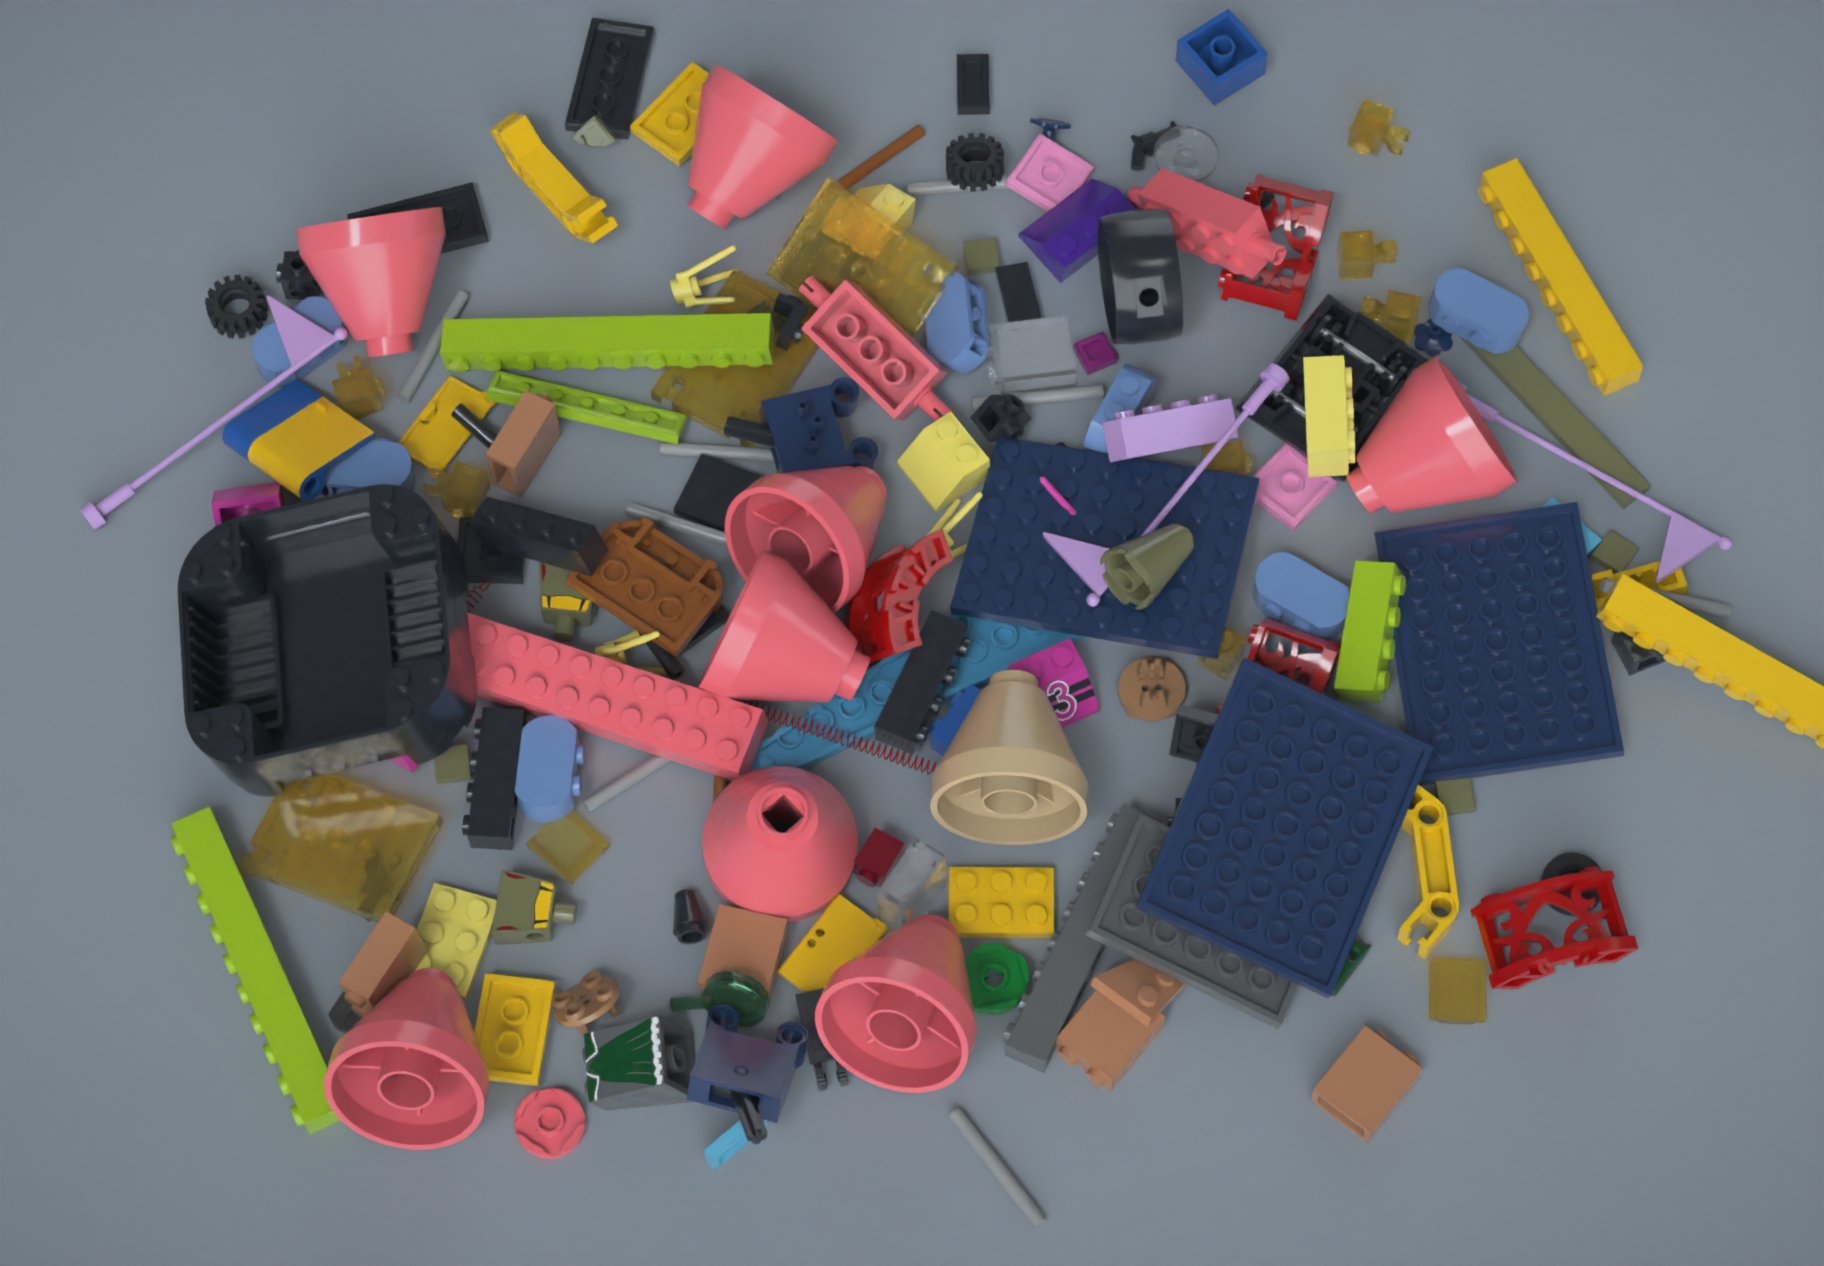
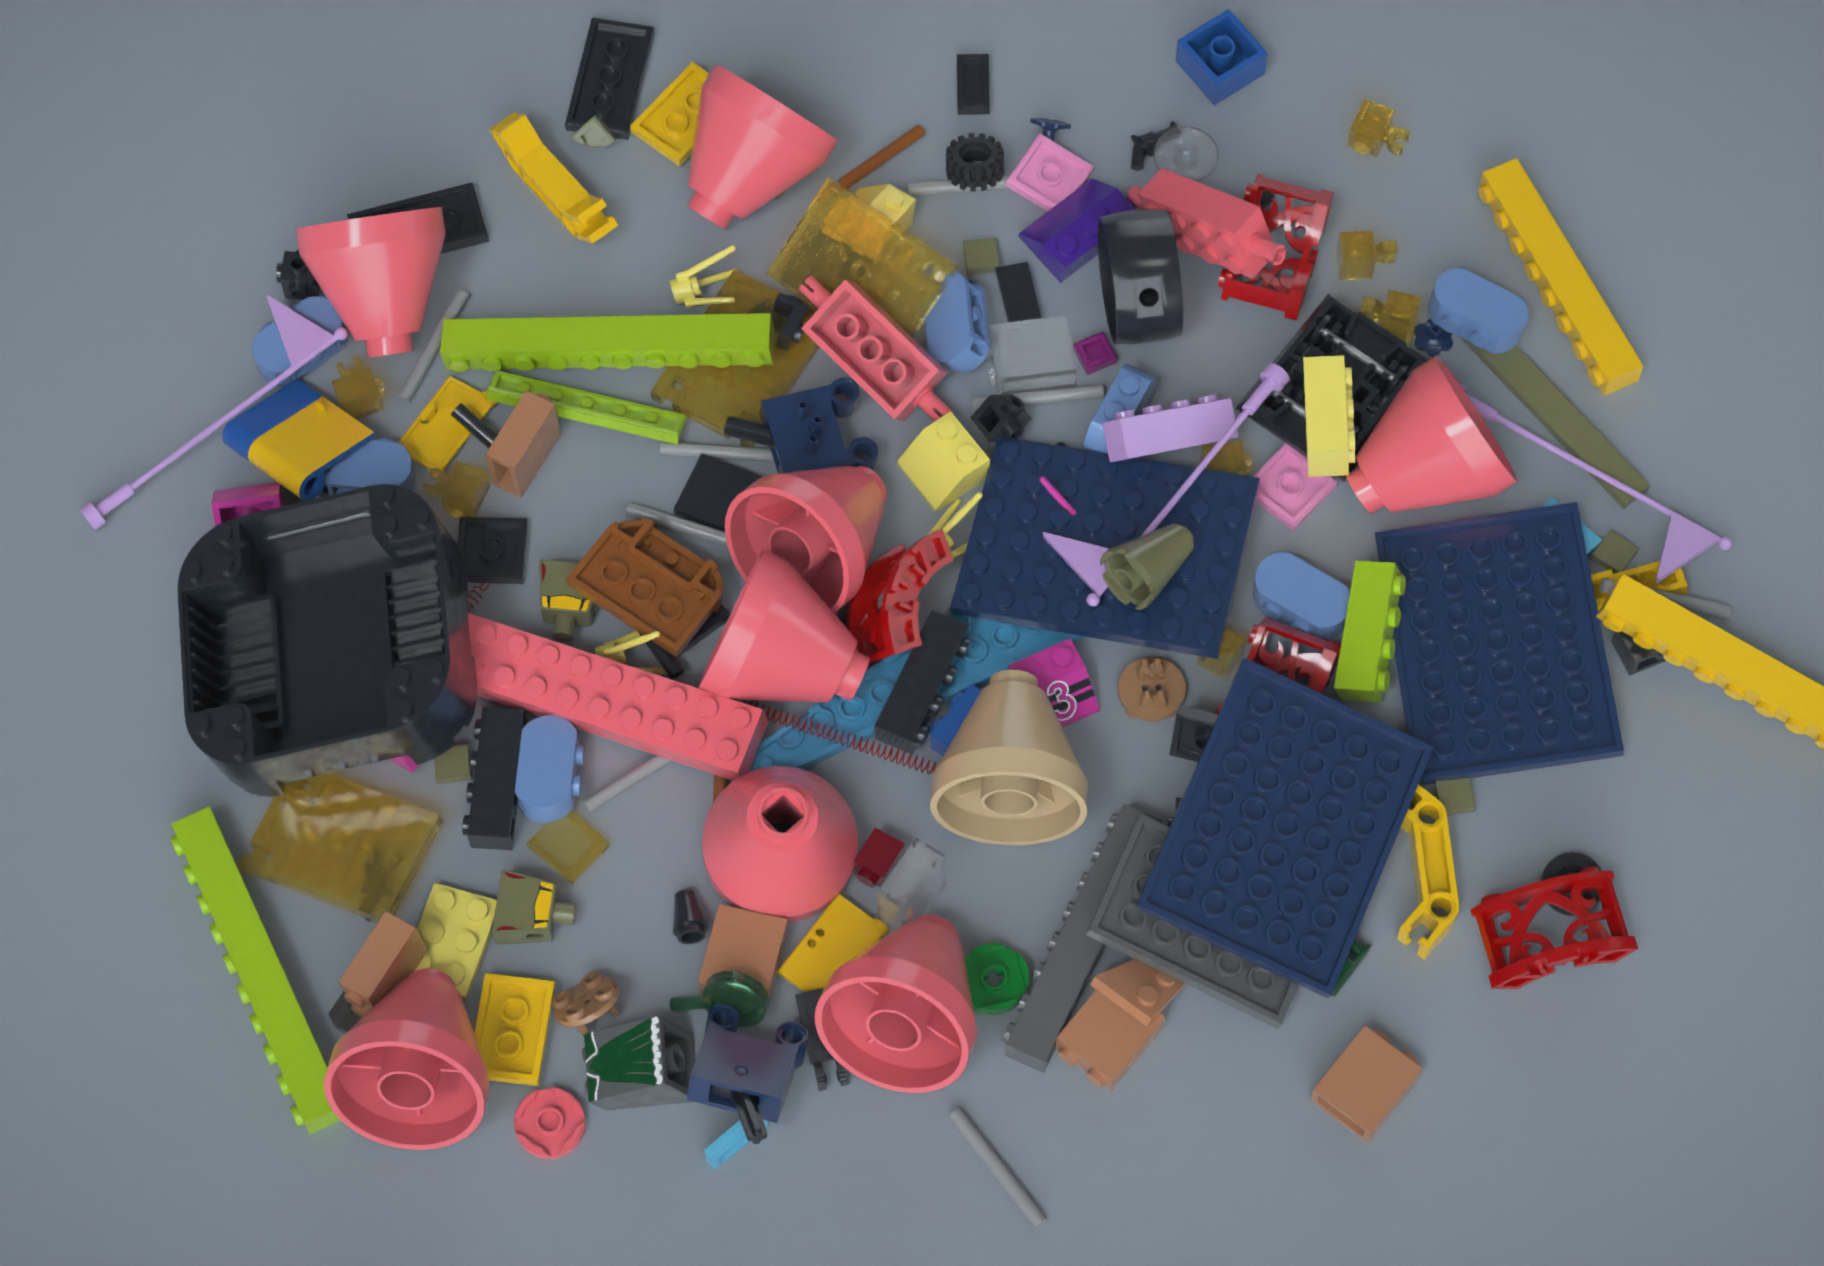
(240, 322): black tyre -> none
(539, 536): black brick -> none
(1002, 902): yellow plate -> none
(1457, 990): clear yellow piece -> none

